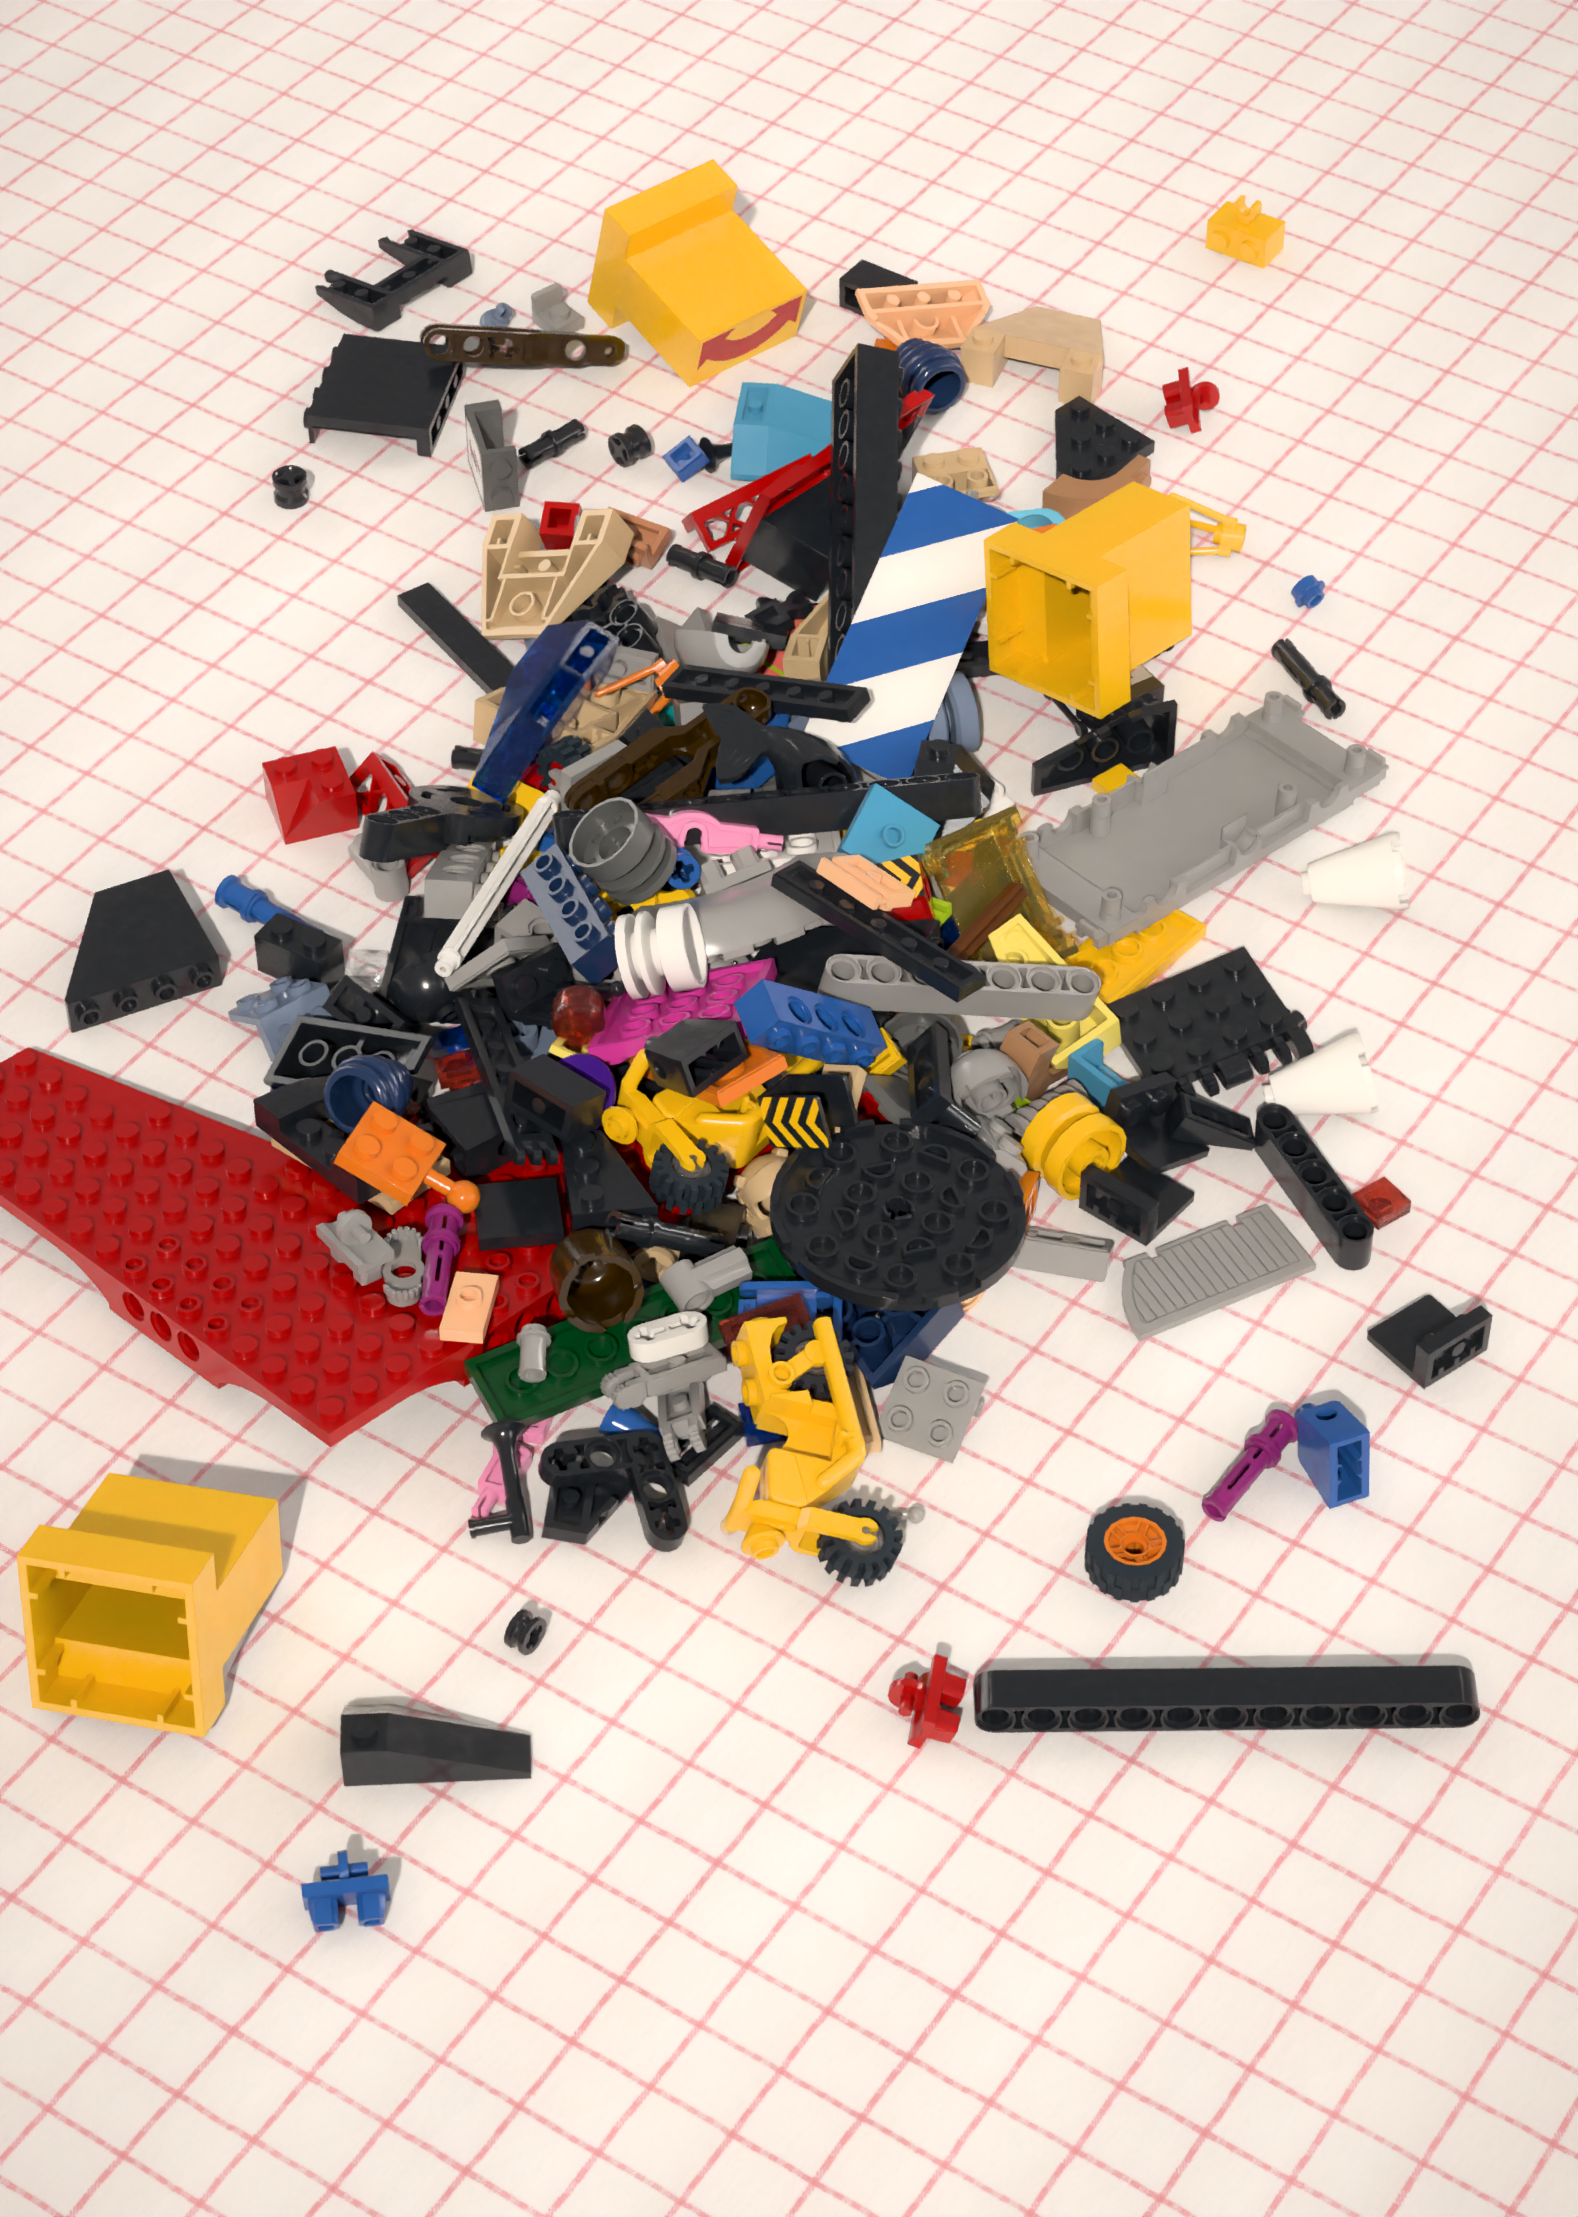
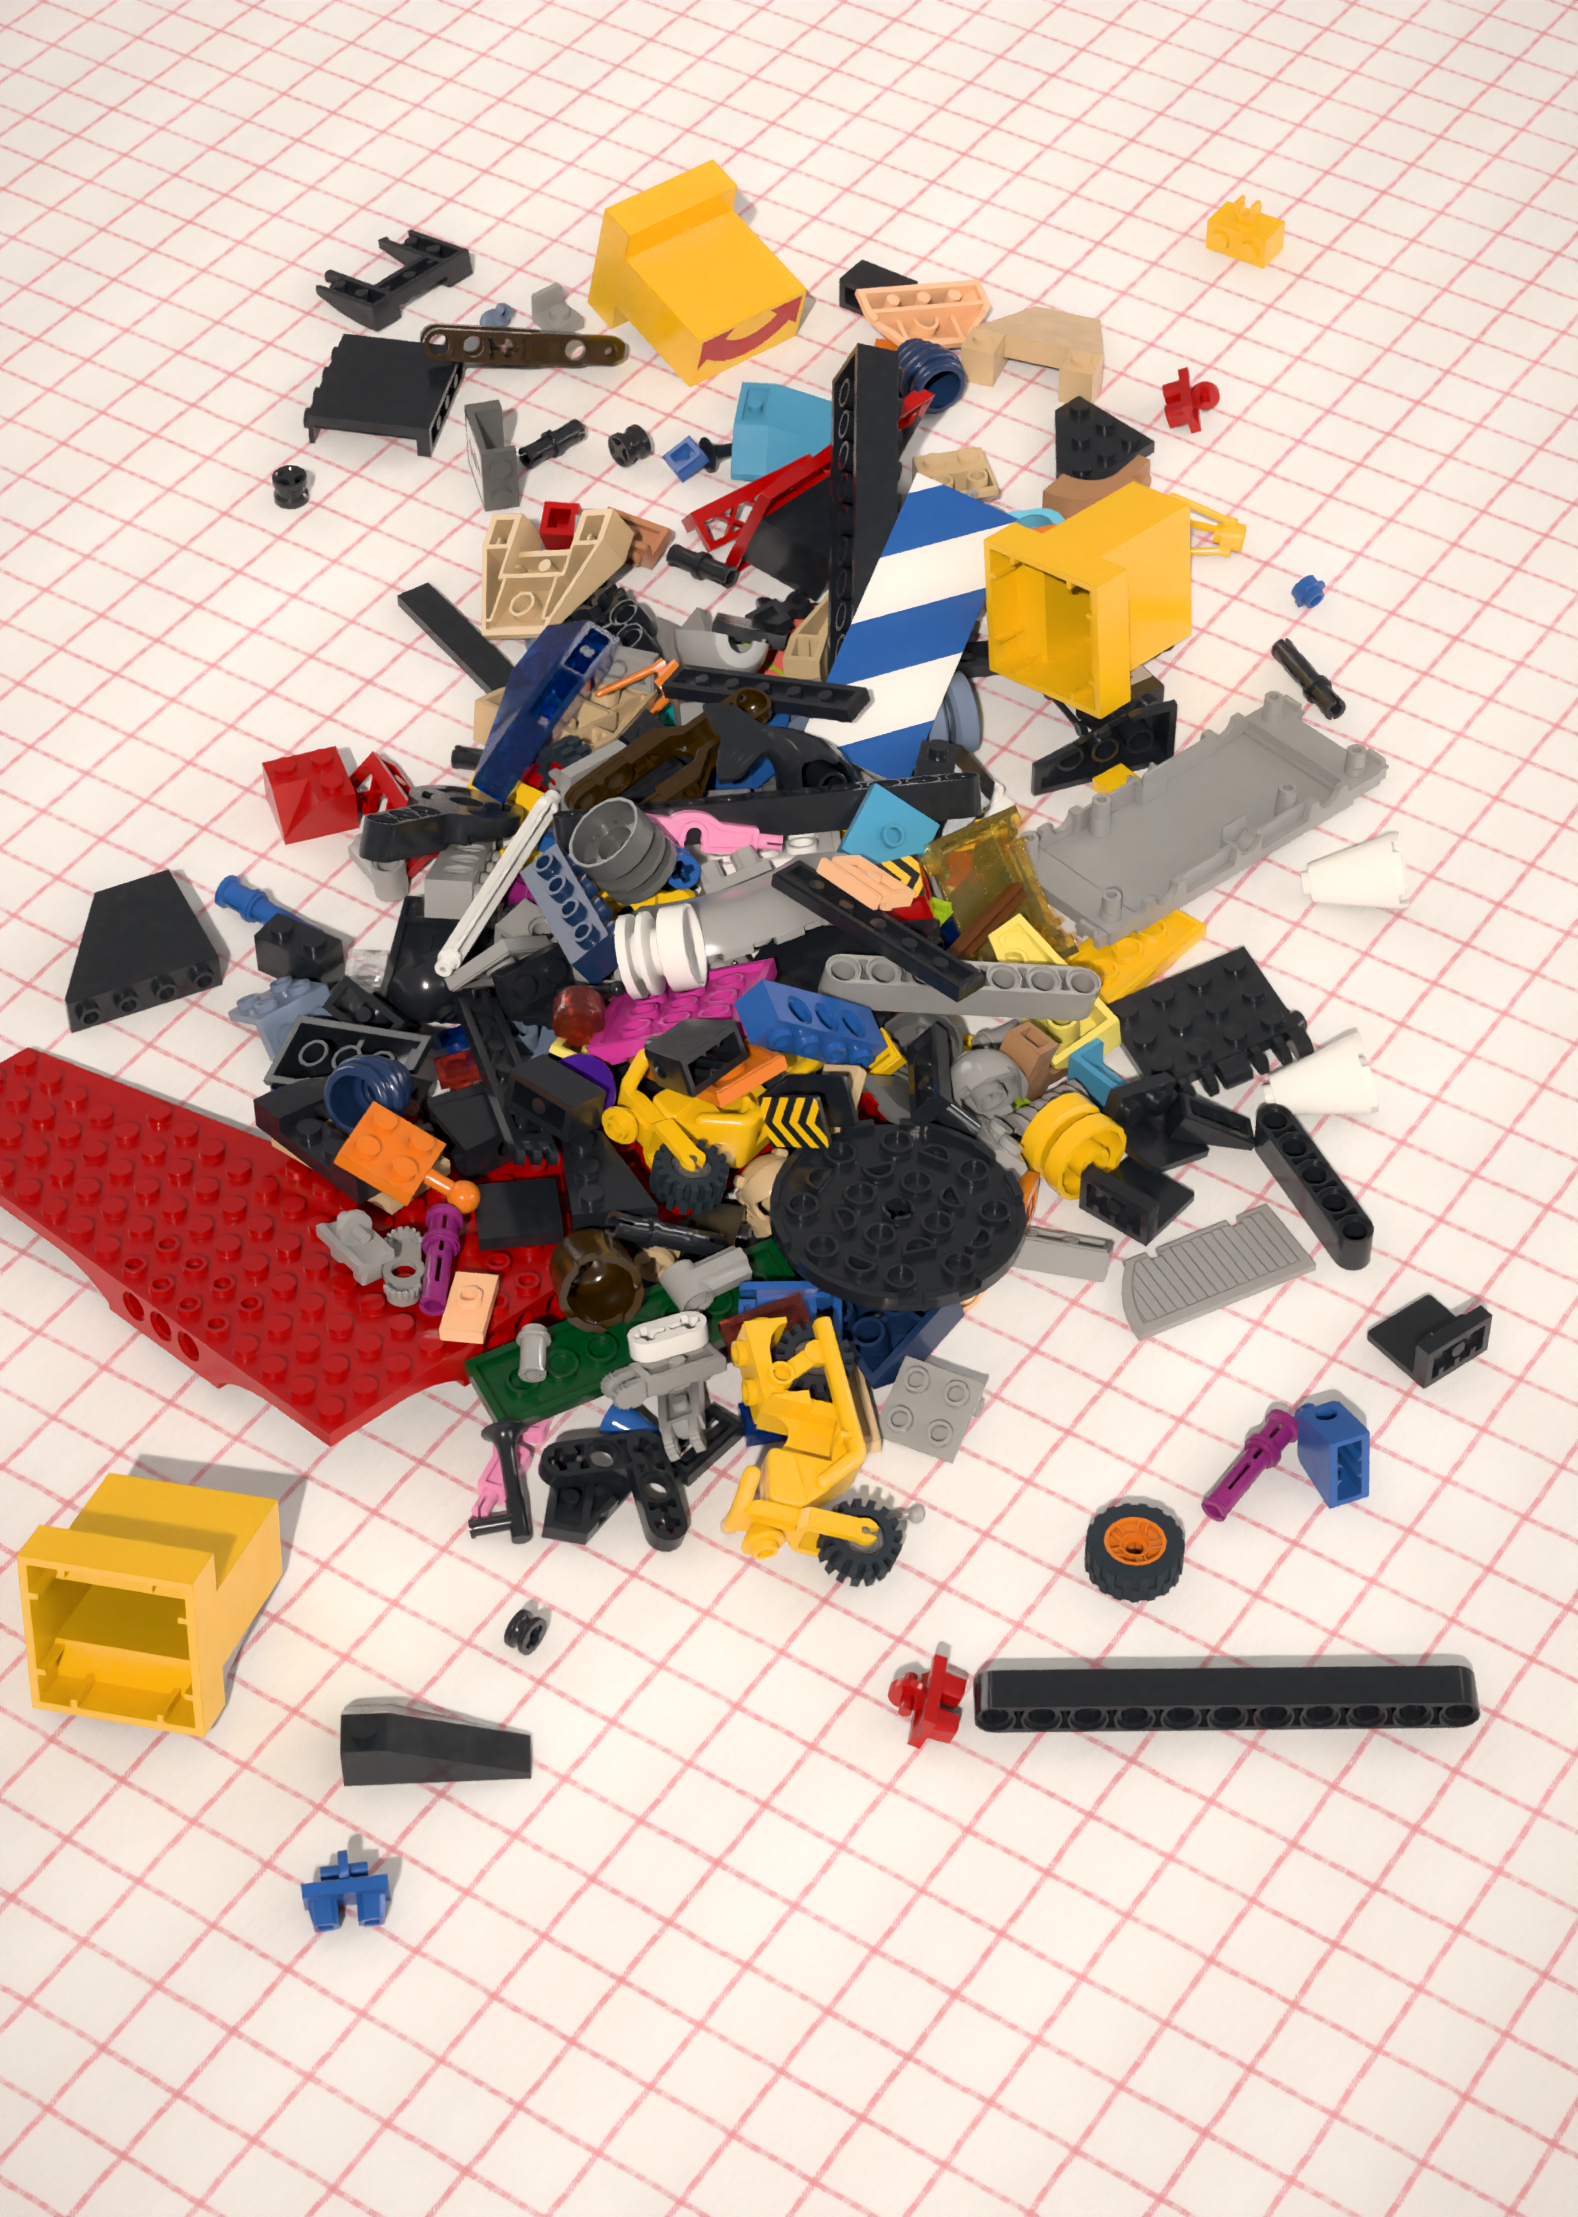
(1382, 1202): clear red plate -> none

